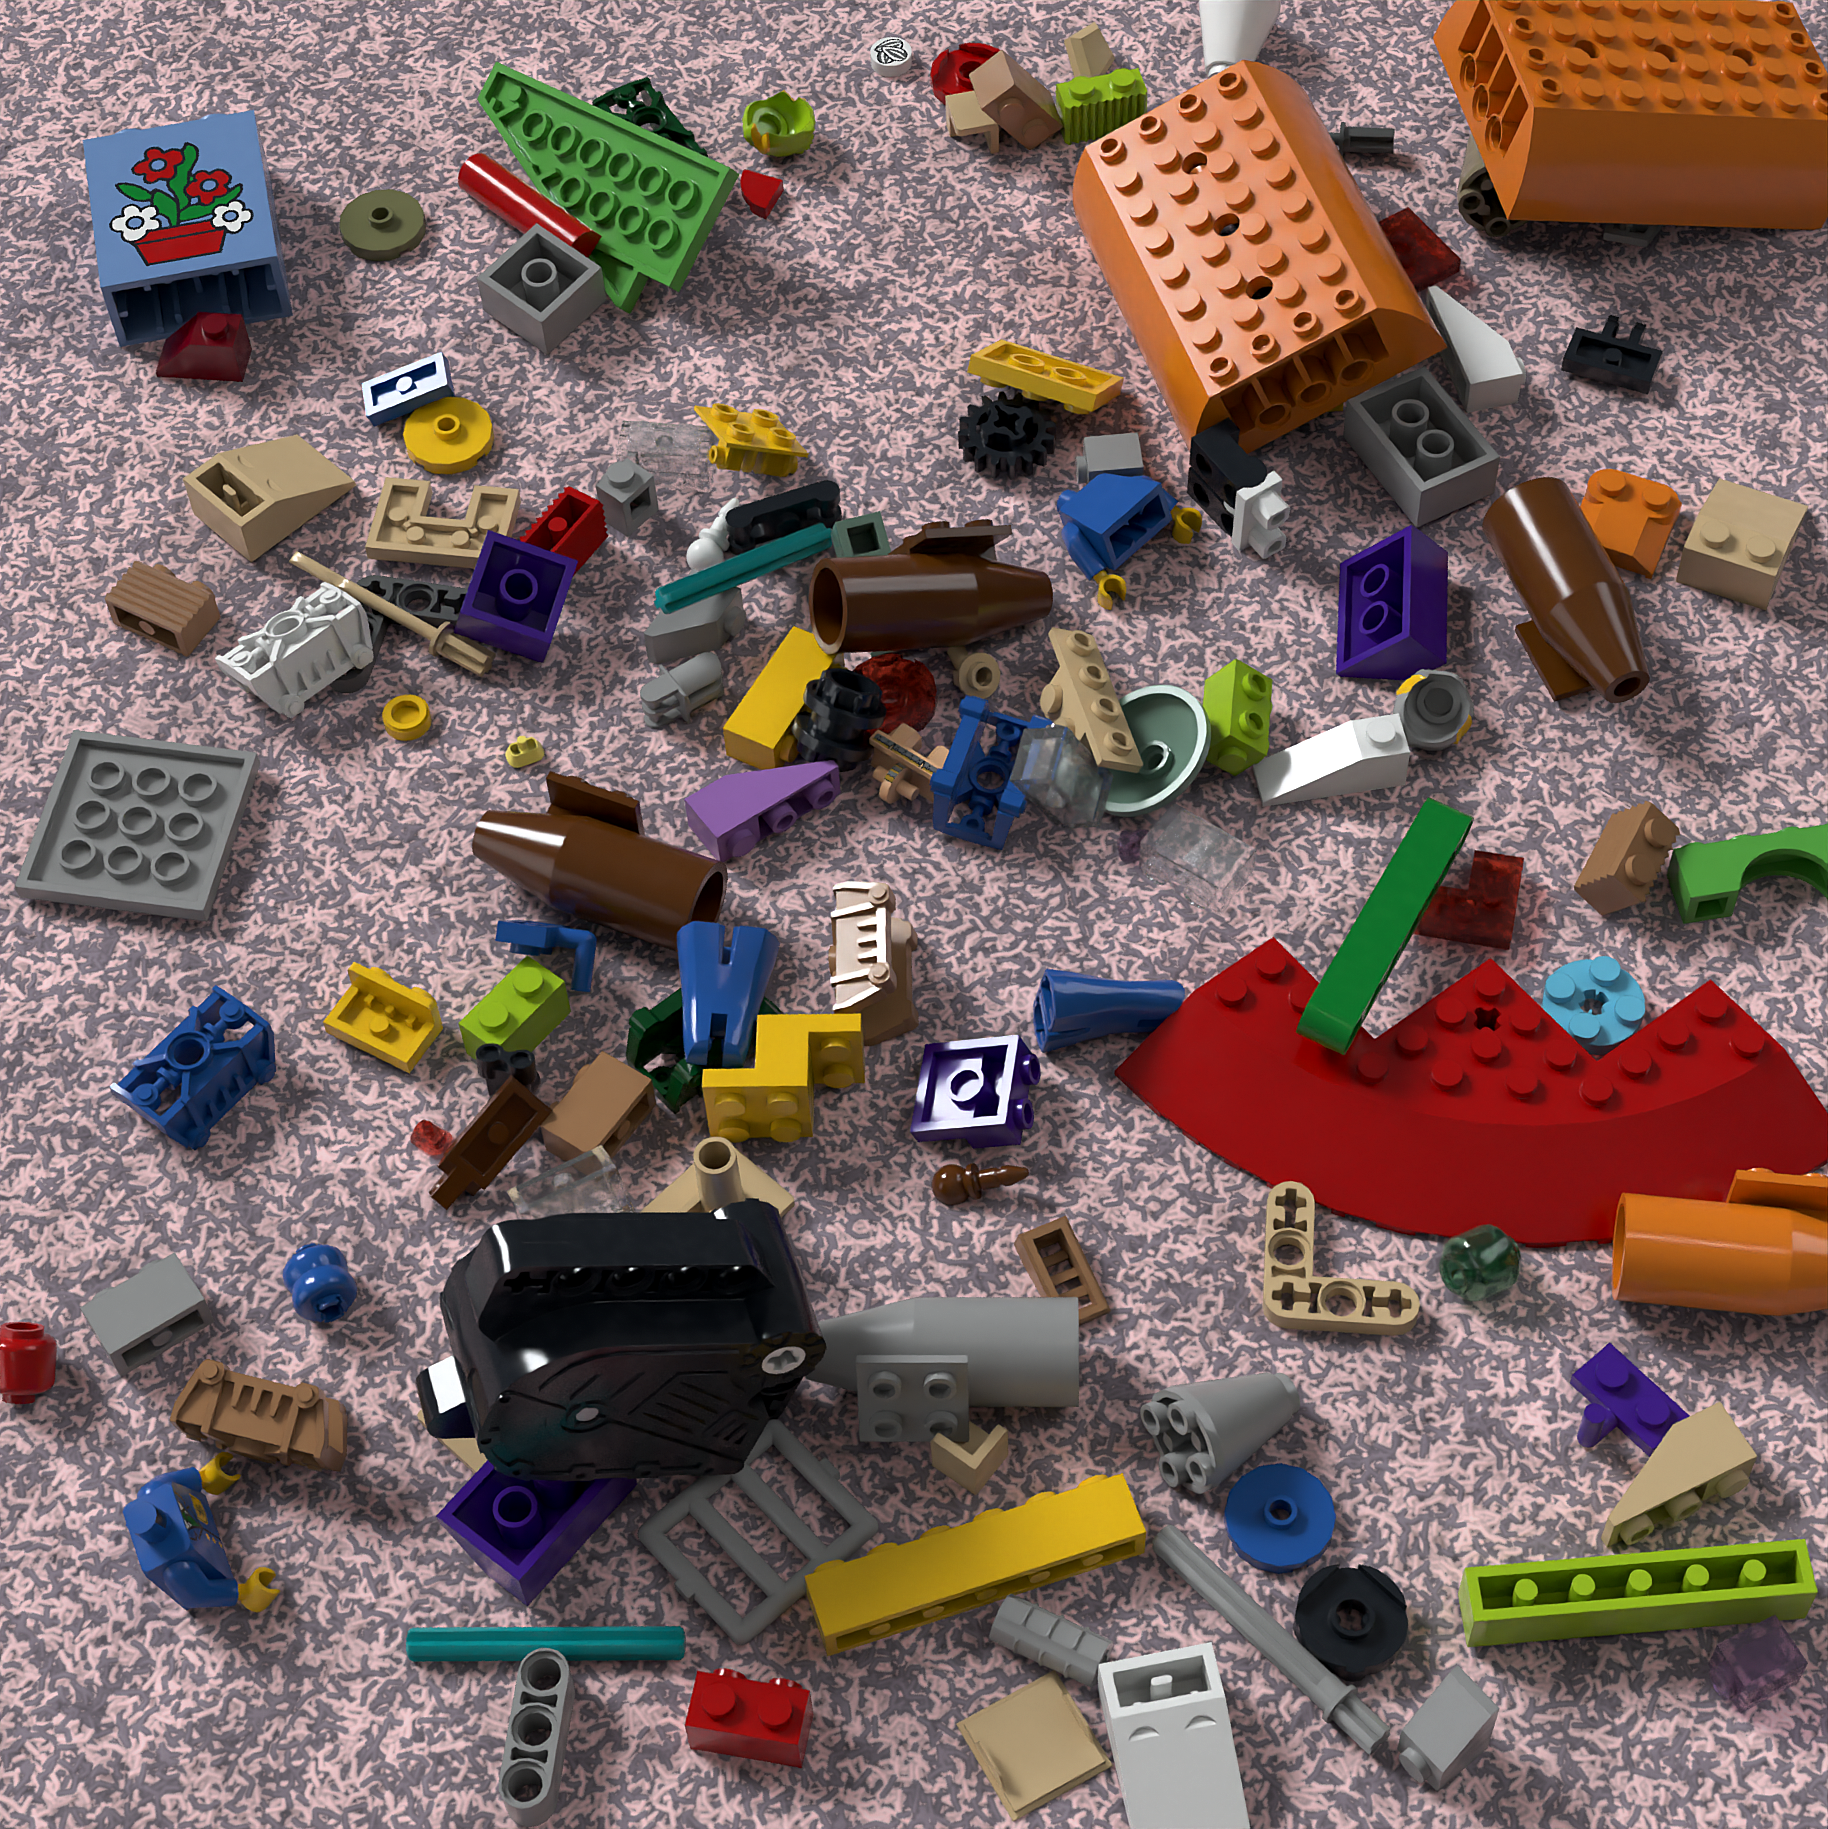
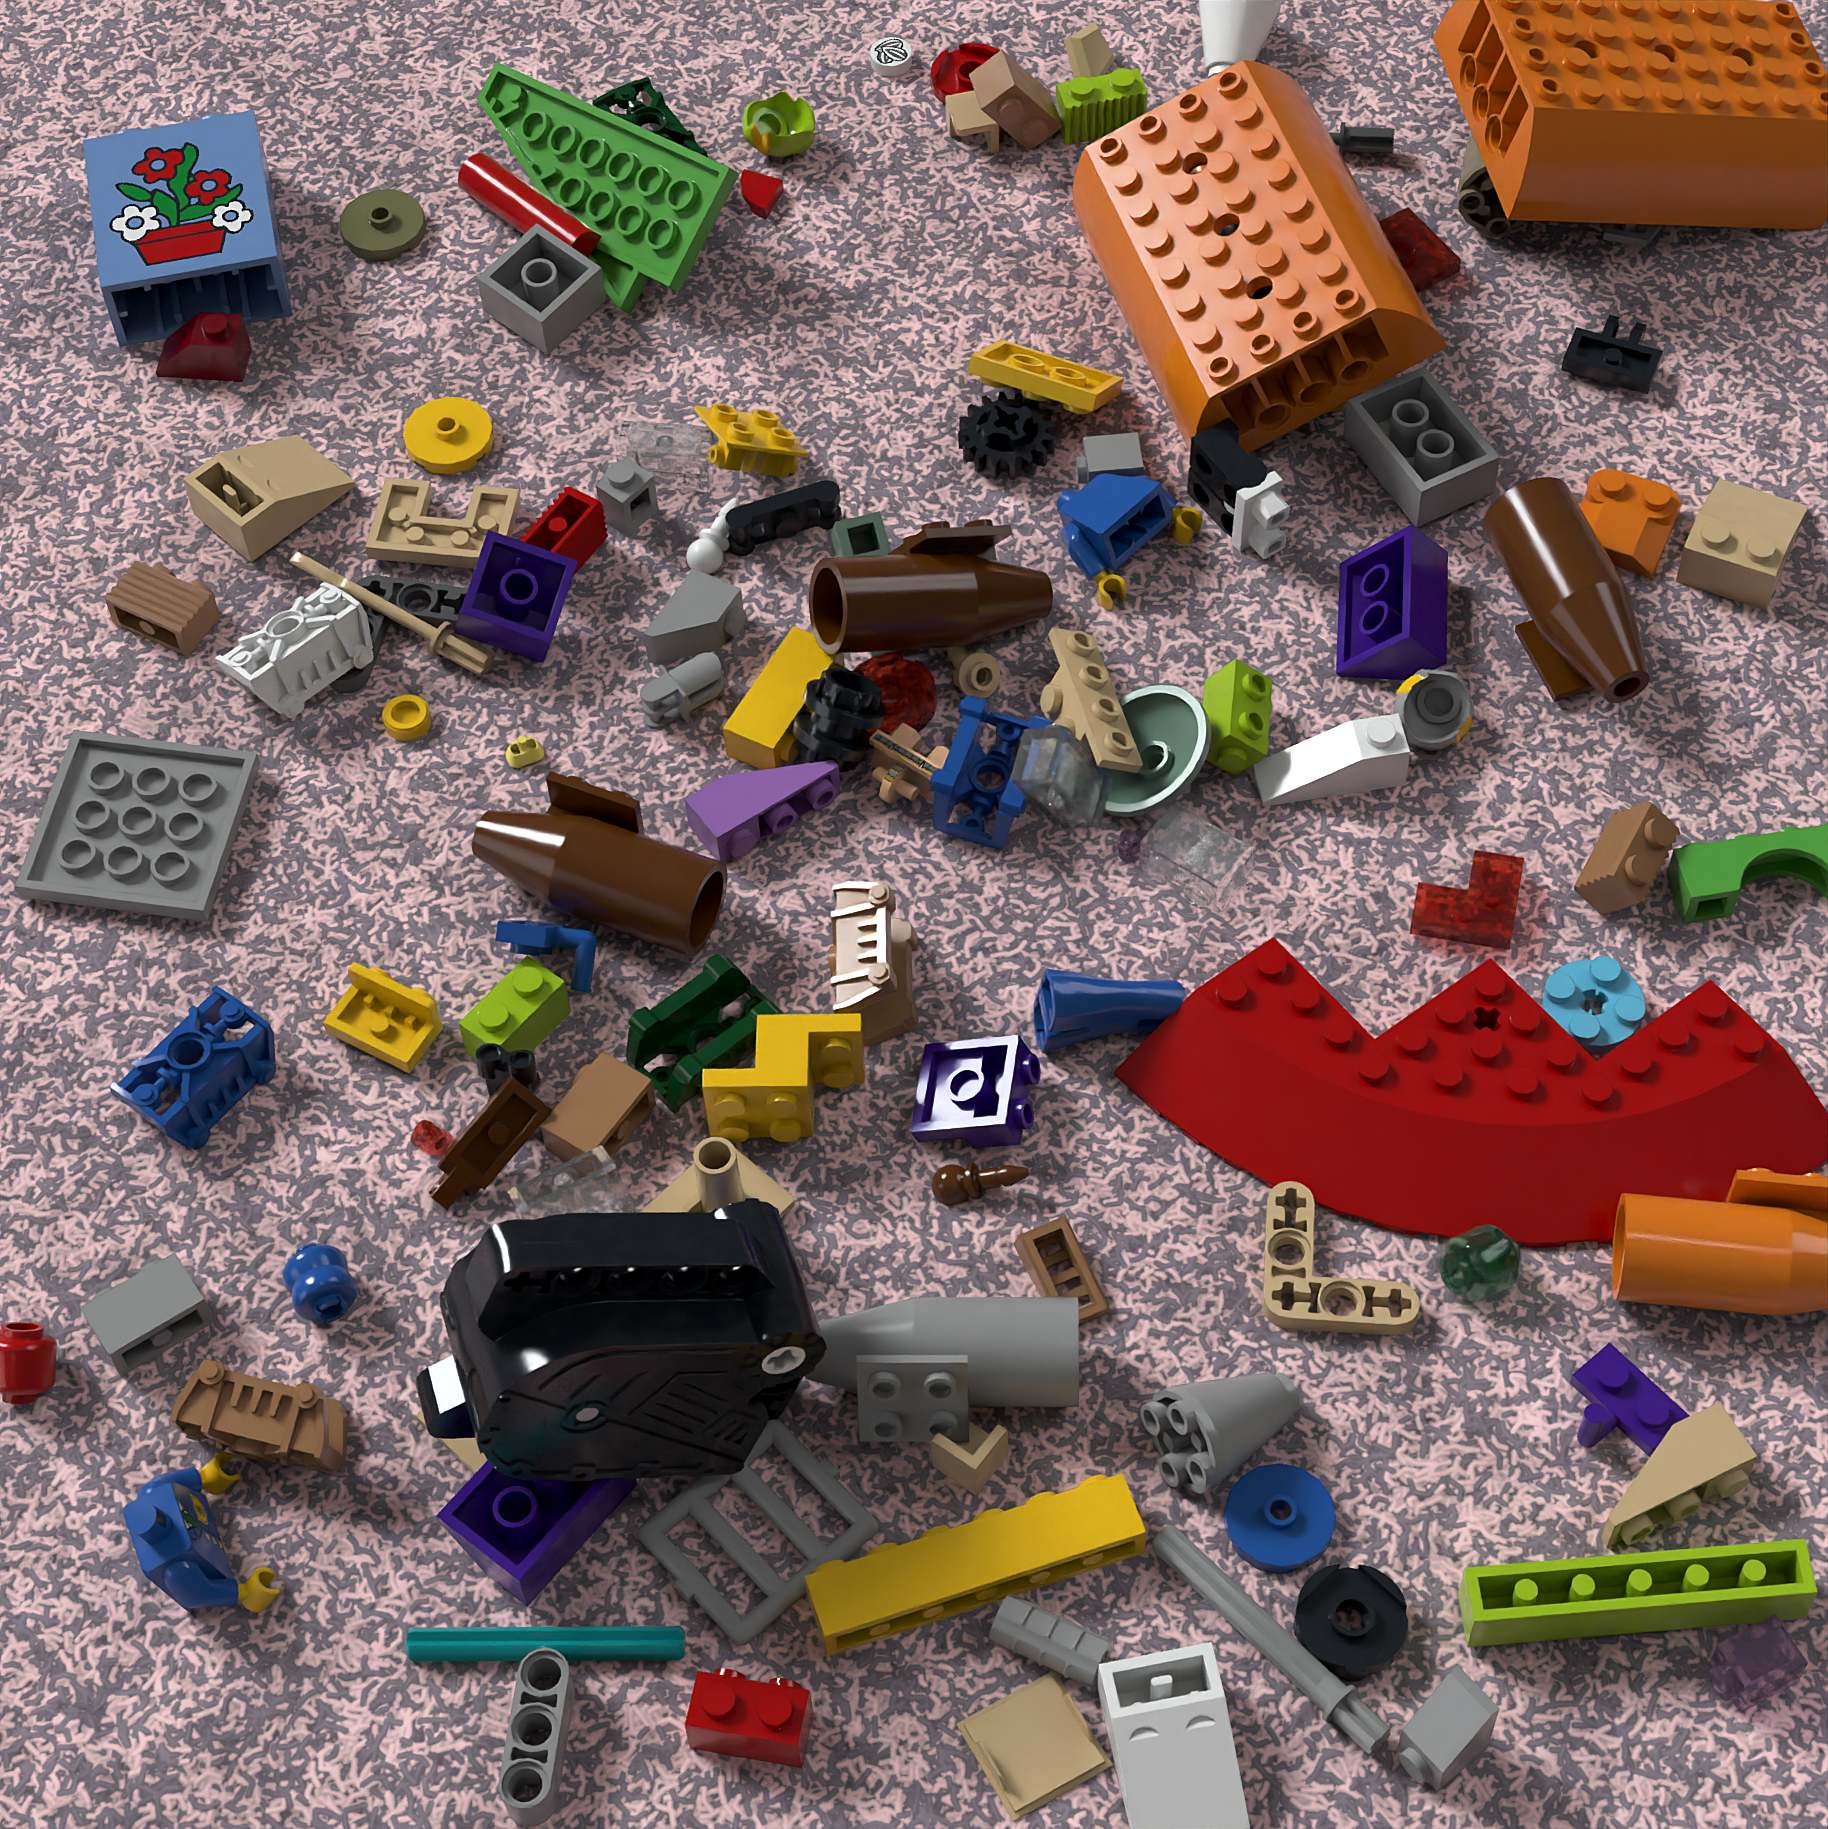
(407, 389): plate -> none
(722, 988): blue piece -> none
(742, 568): teal axle -> none
(1384, 926): green beam -> none
(1476, 355): white slope -> none

